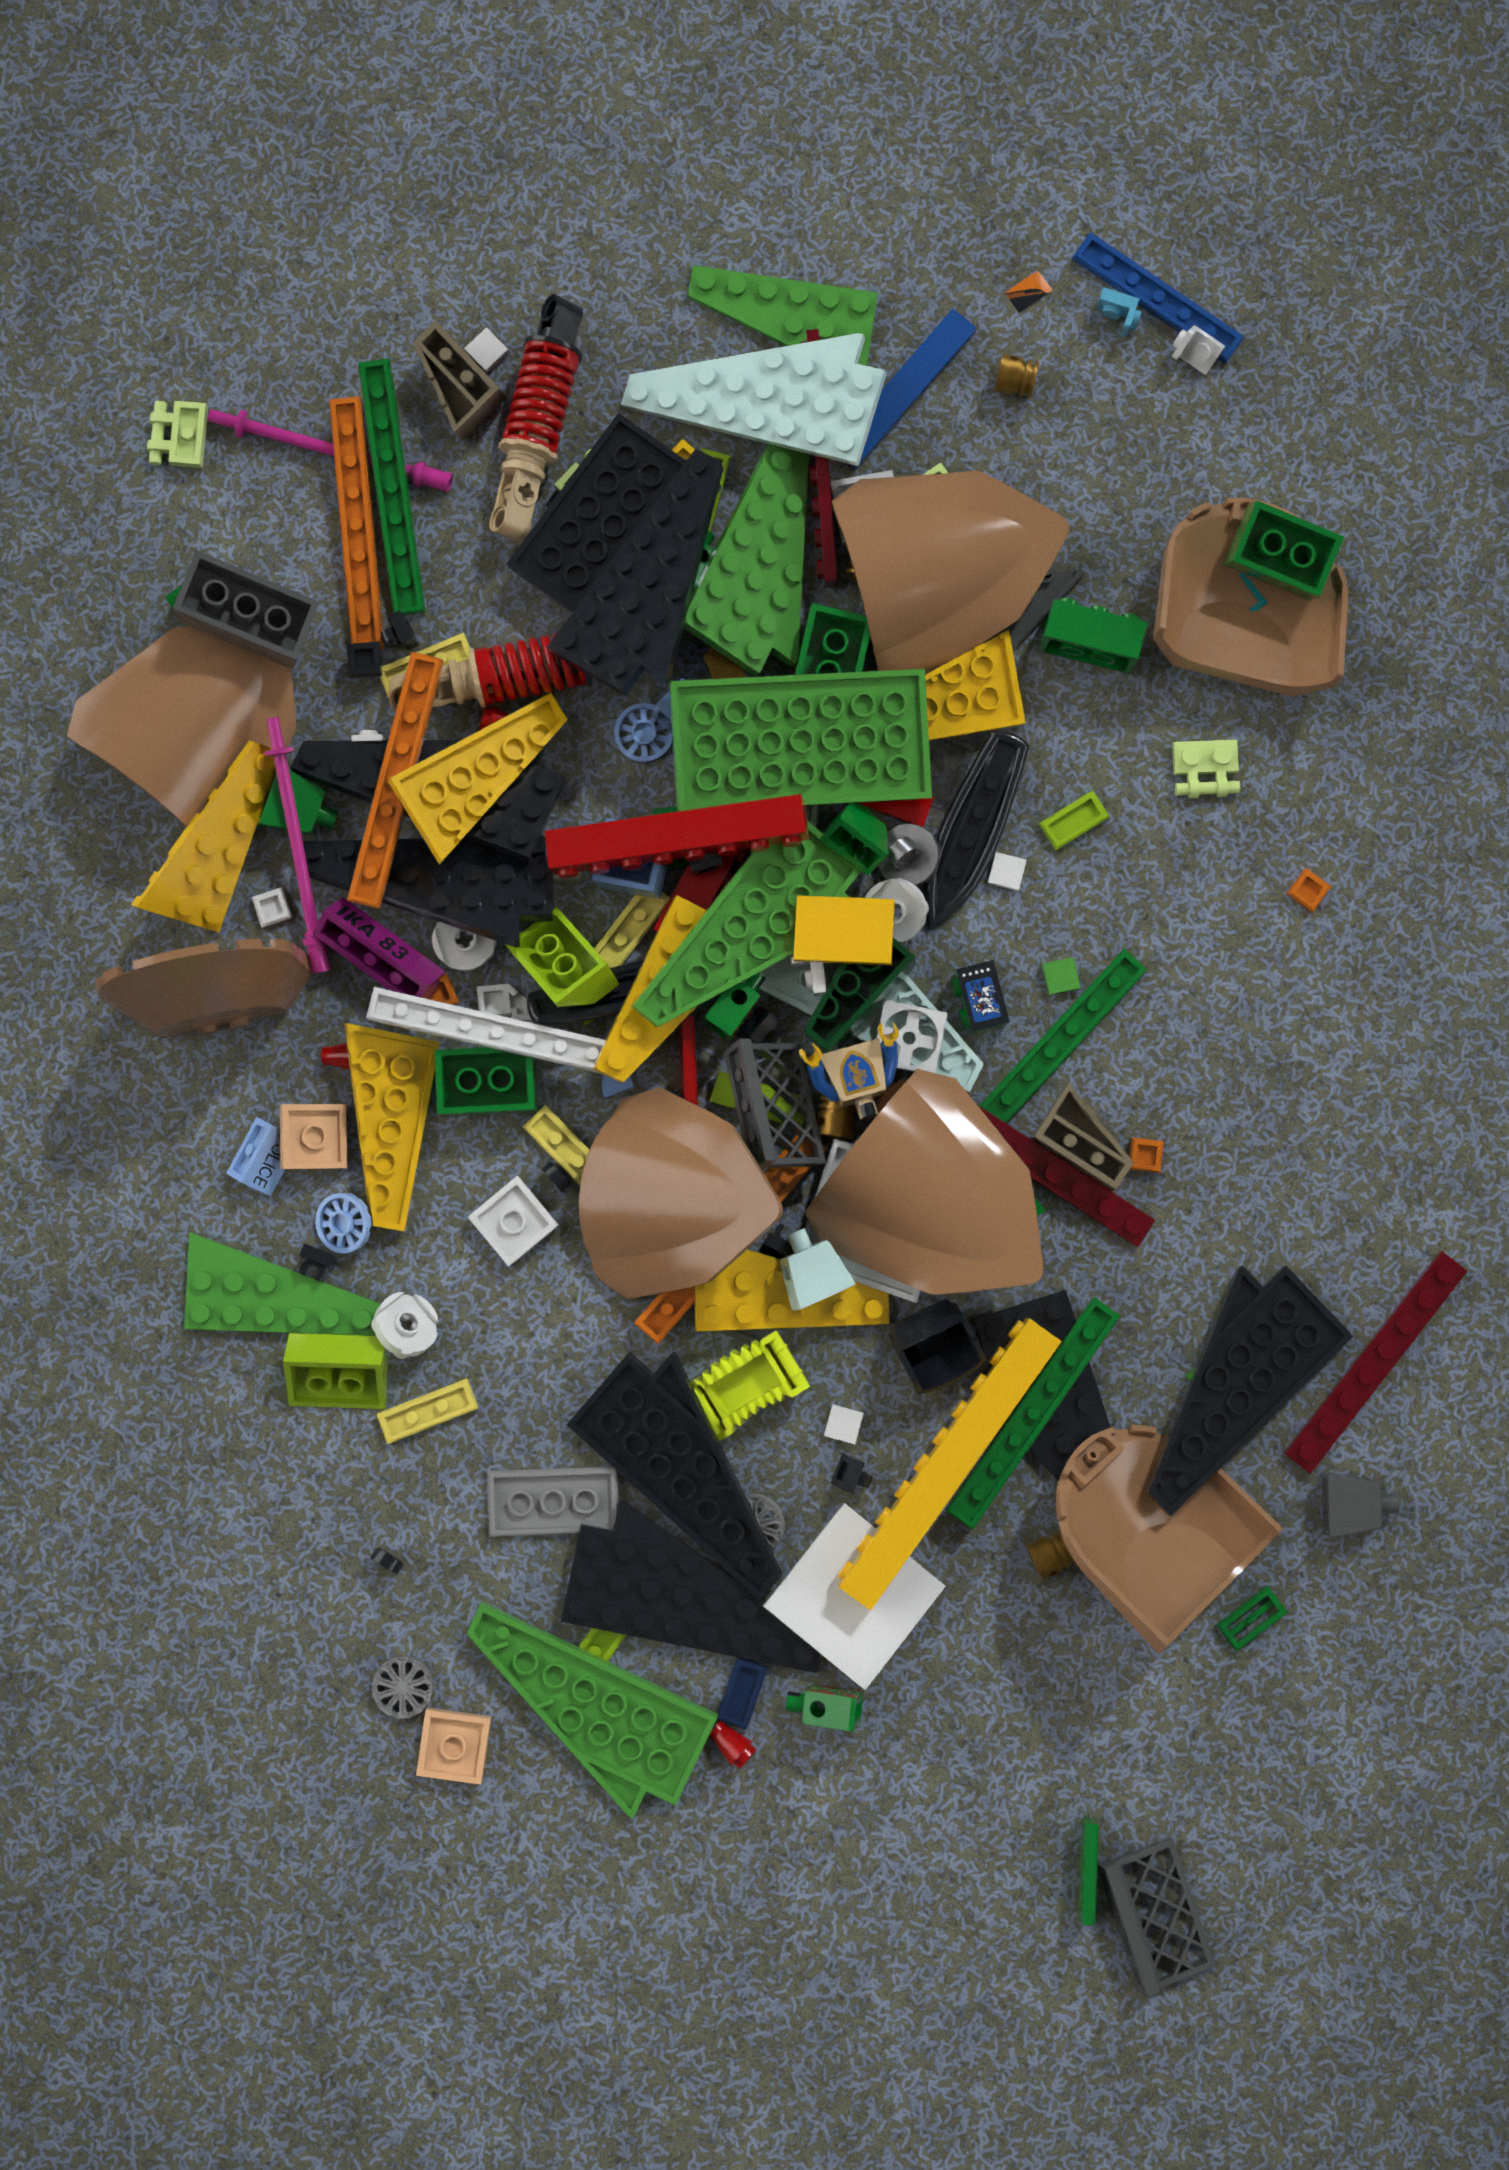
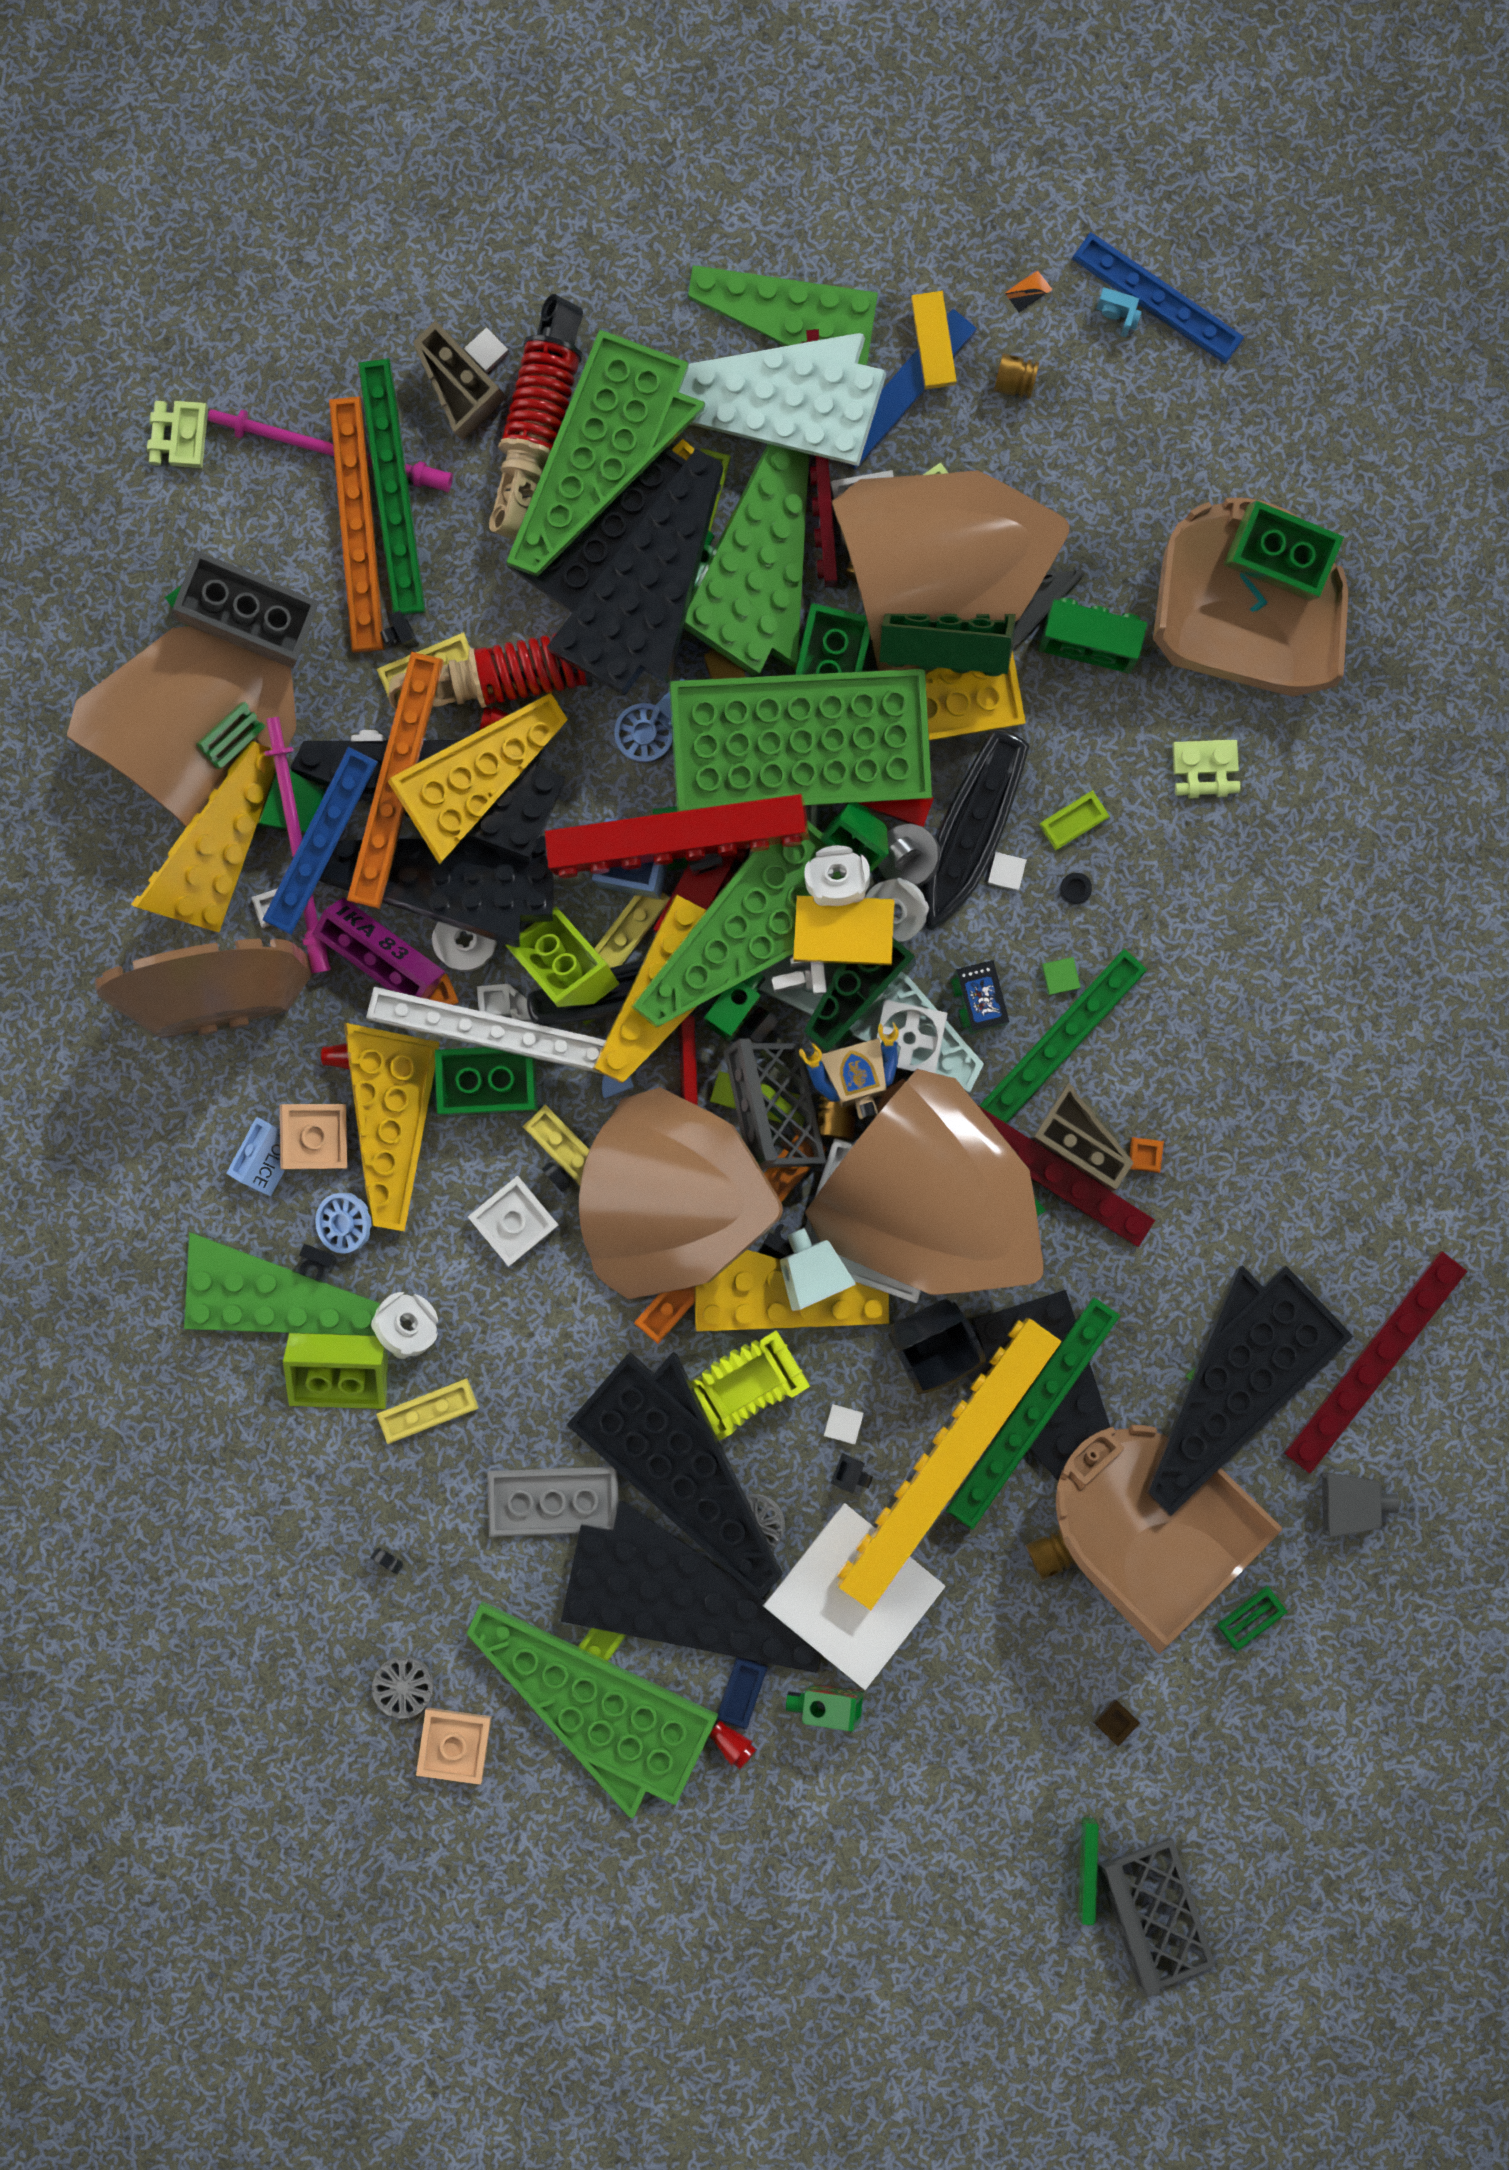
(250, 718): none -> green tile
(320, 840): none -> blue tile
(364, 659): black tile -> none
(612, 431): none -> bright green wing
(788, 982): none -> white tile
(842, 891): none -> white plate
(933, 340): none -> yellow tile
(948, 642): none -> dark green wedge
(1075, 888): none -> black tile
(1116, 1722): none -> dark brown tile
(1197, 349): white bracket -> none
(1308, 890): orange tile -> none

